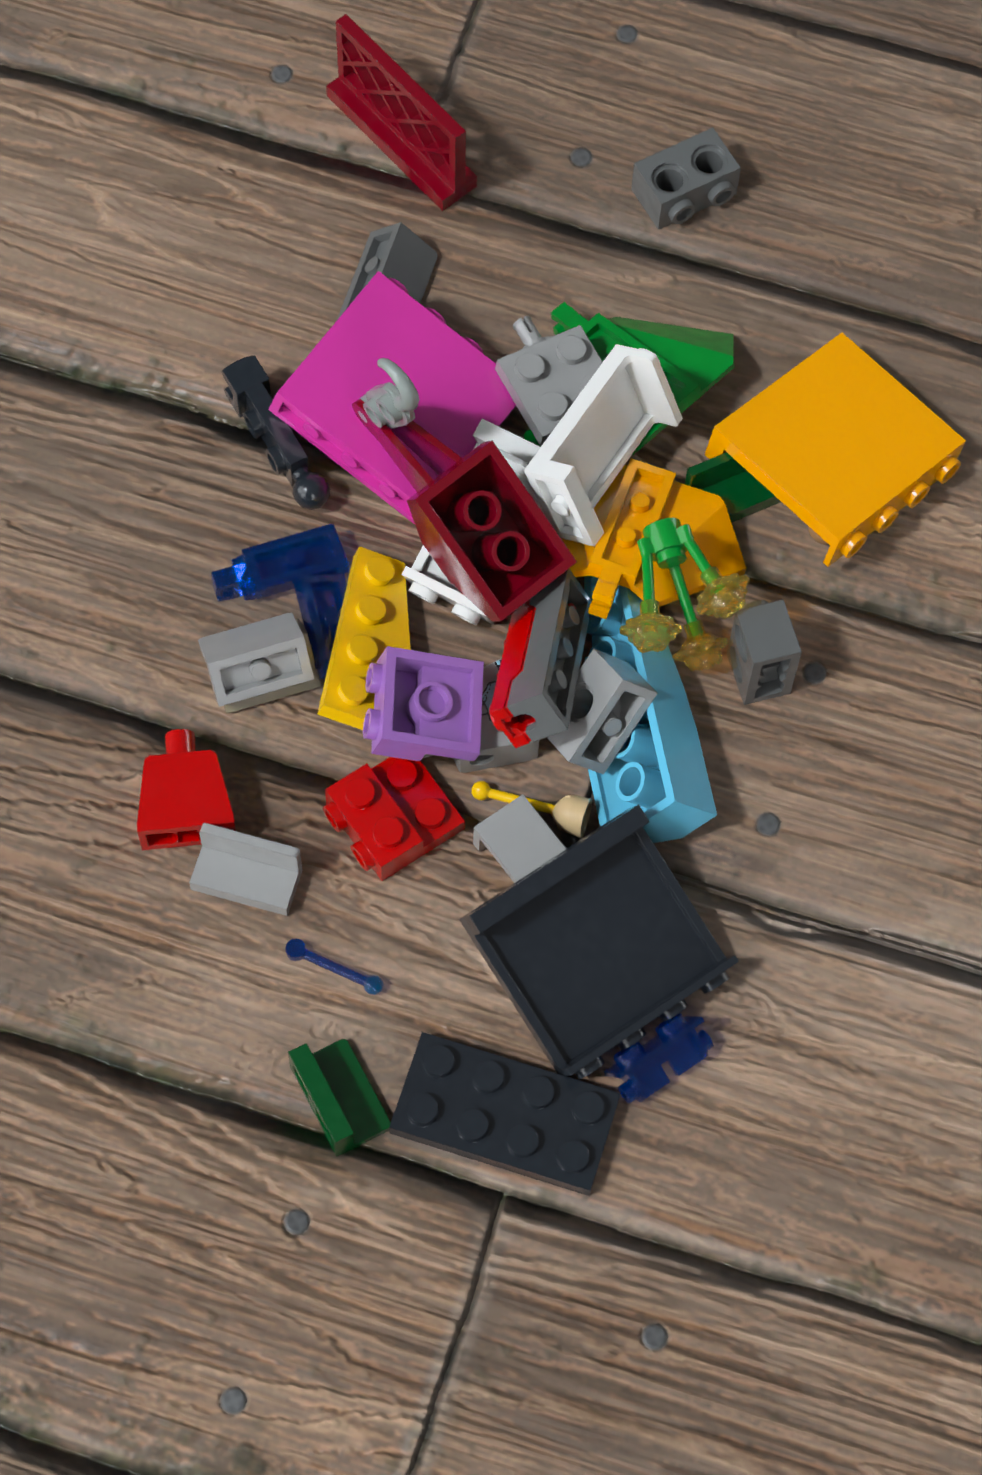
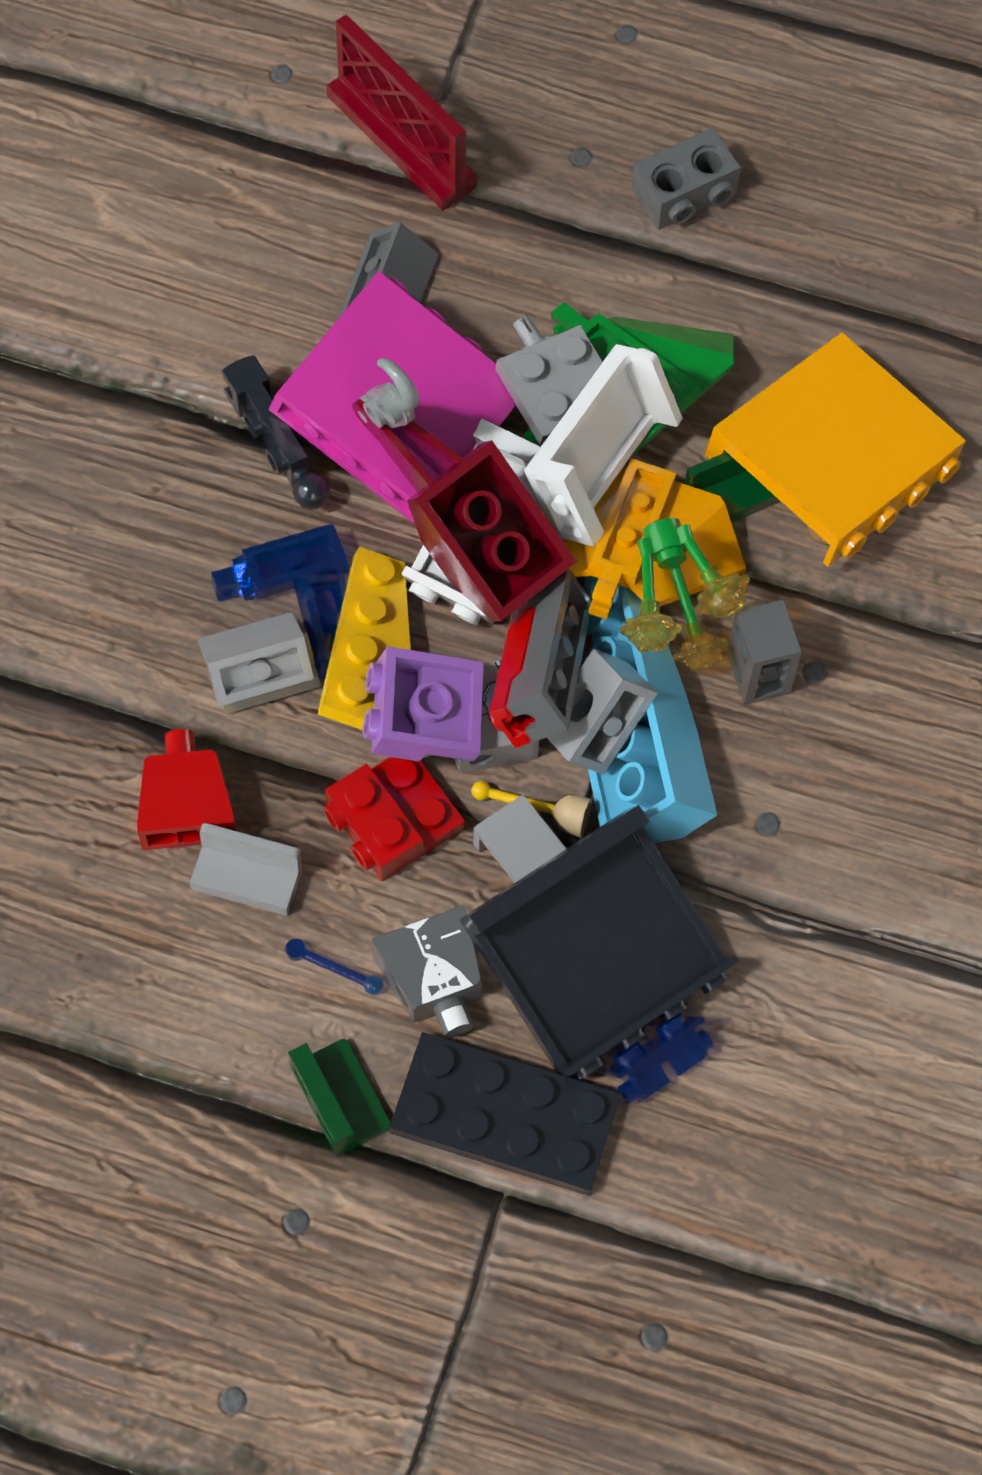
(432, 969): none -> dark grey torso

